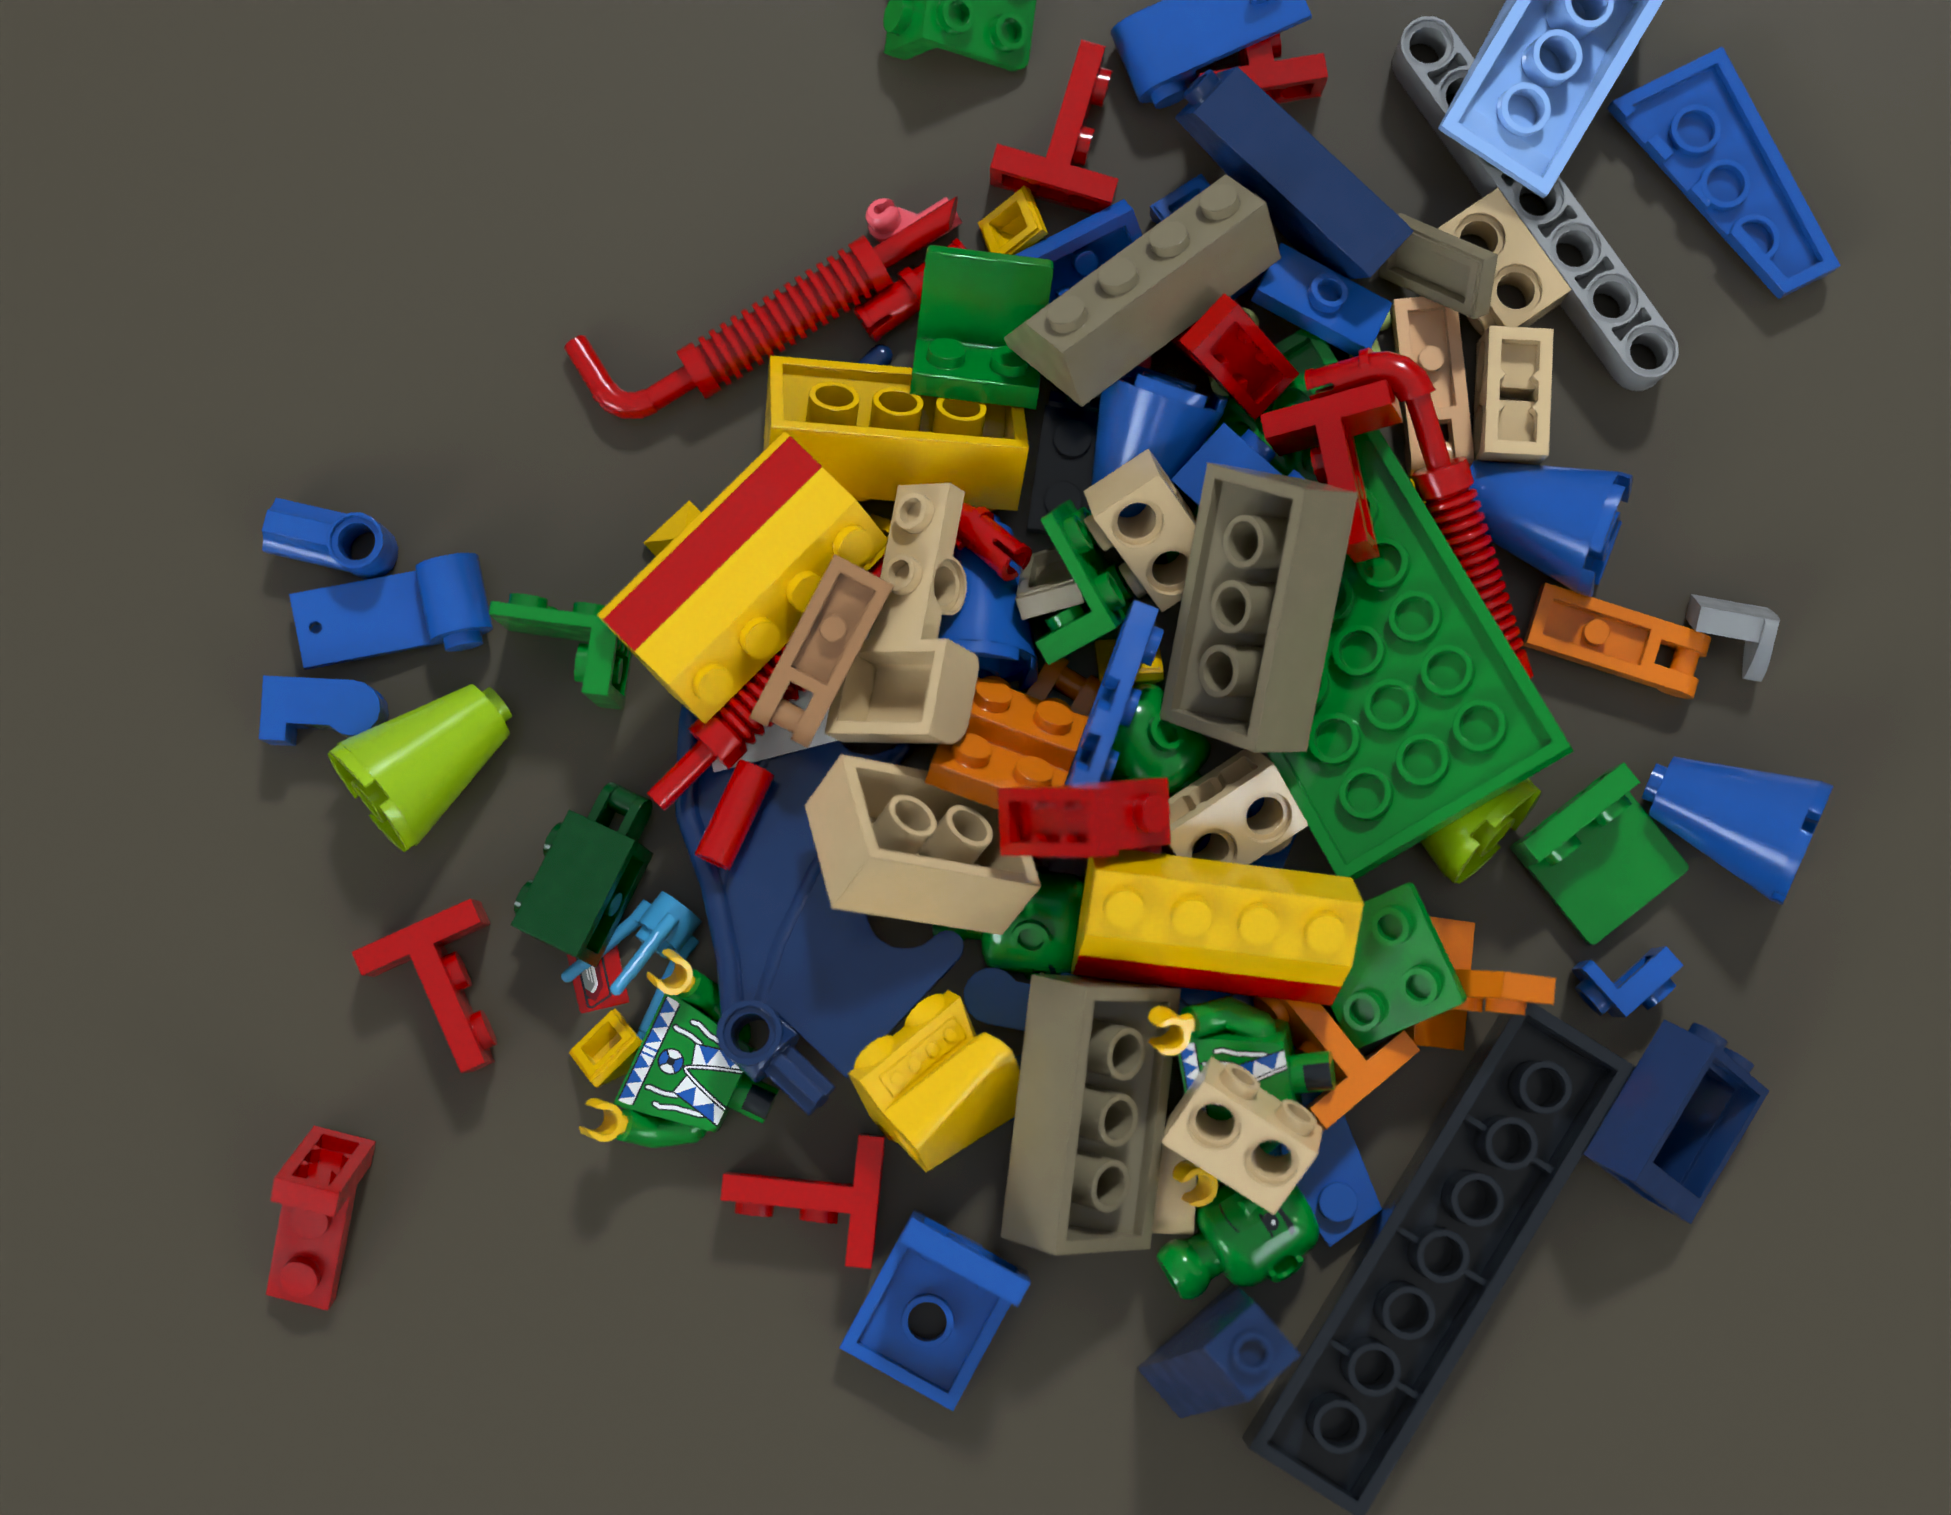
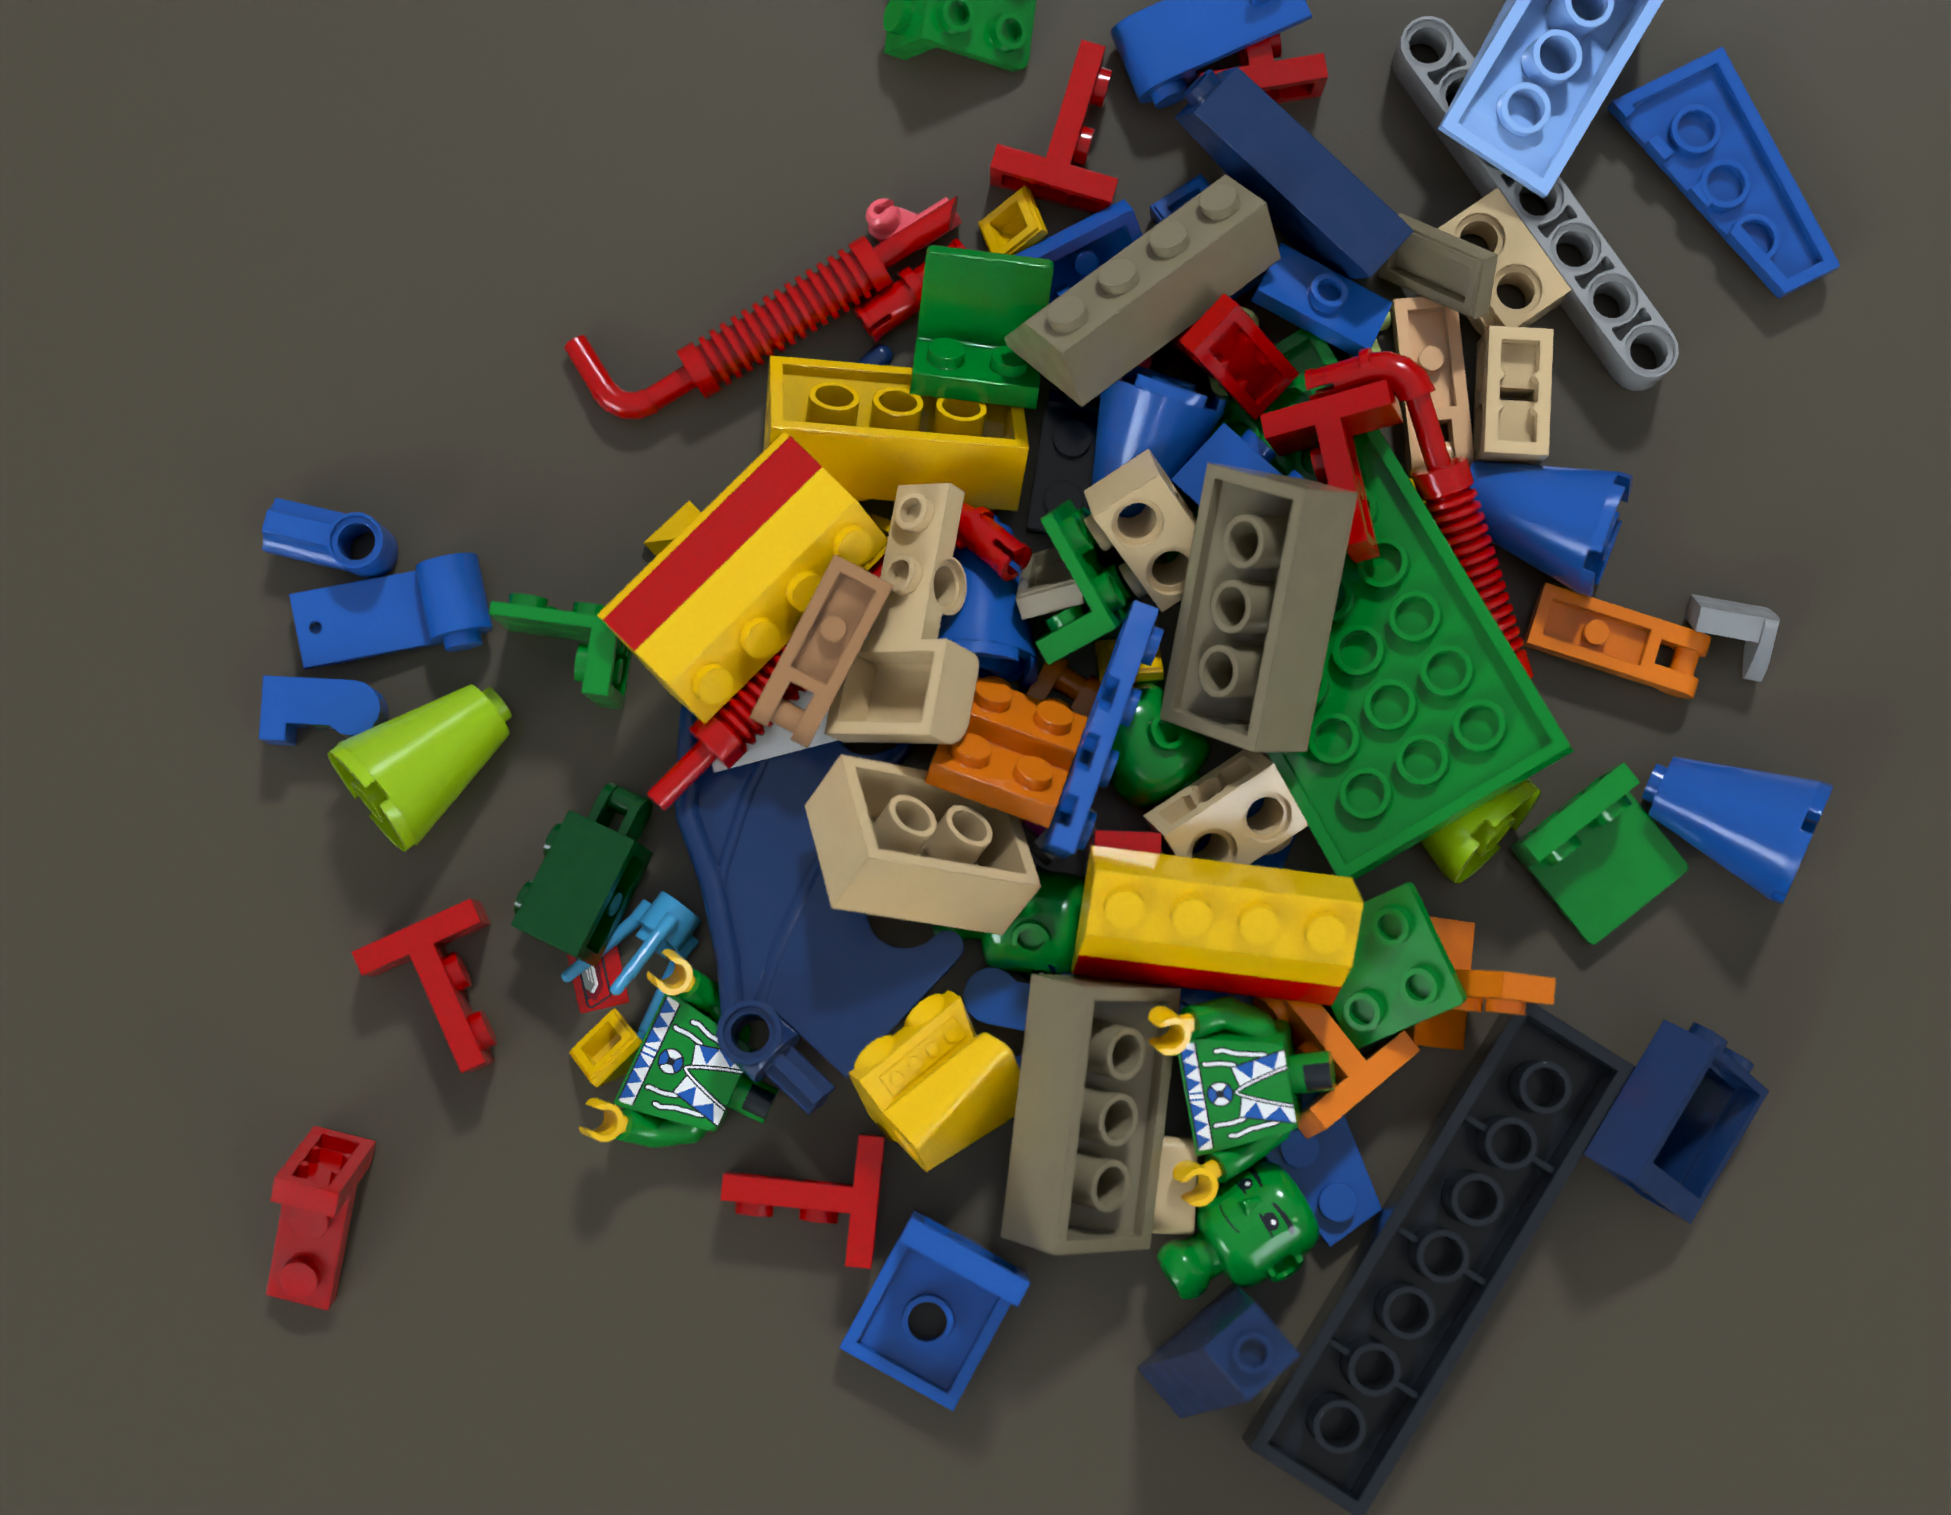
(734, 814): red axle -> none
(1084, 818): red bracket -> none
(1231, 1146): tan brick -> none
(1642, 983): blue bracket -> none

